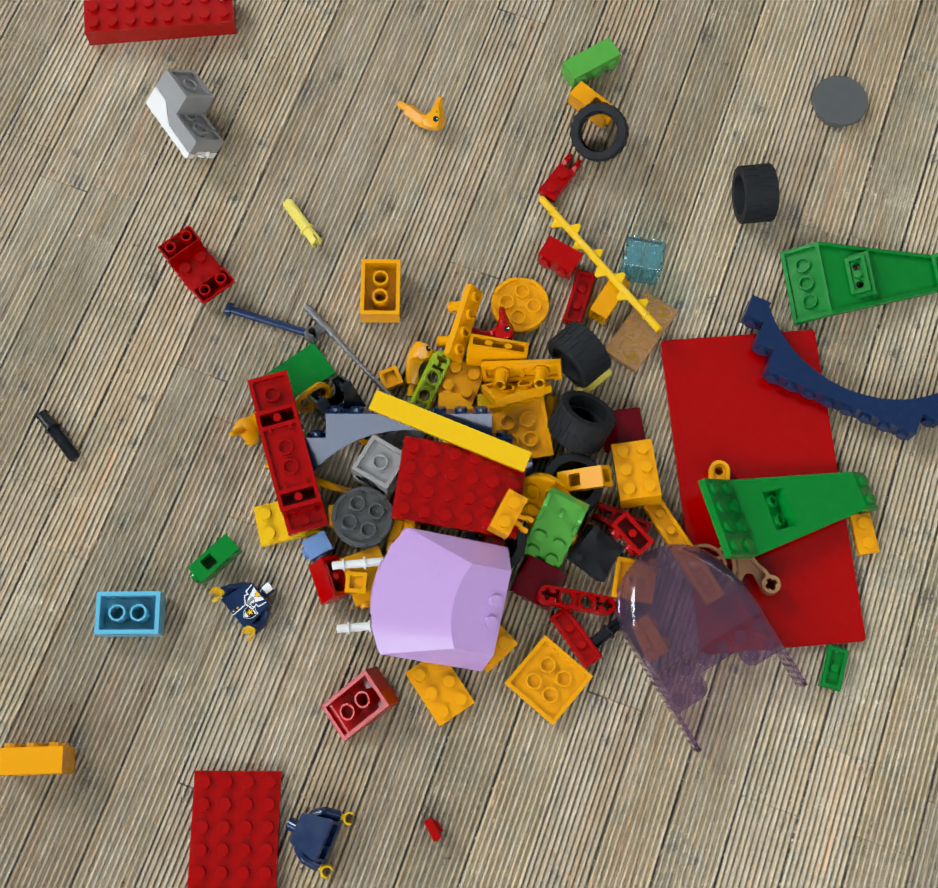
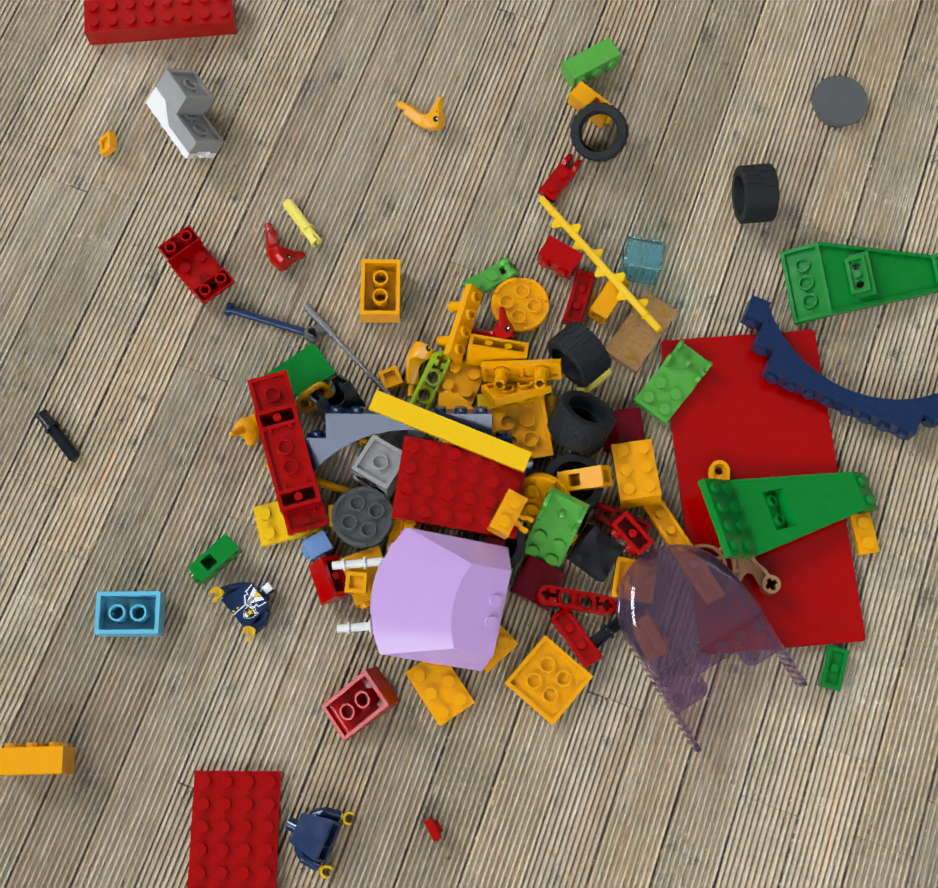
(108, 143): none -> light orange plate
(278, 255): none -> red animal
(492, 277): none -> bright green plate
(672, 383): none -> bright green hinge

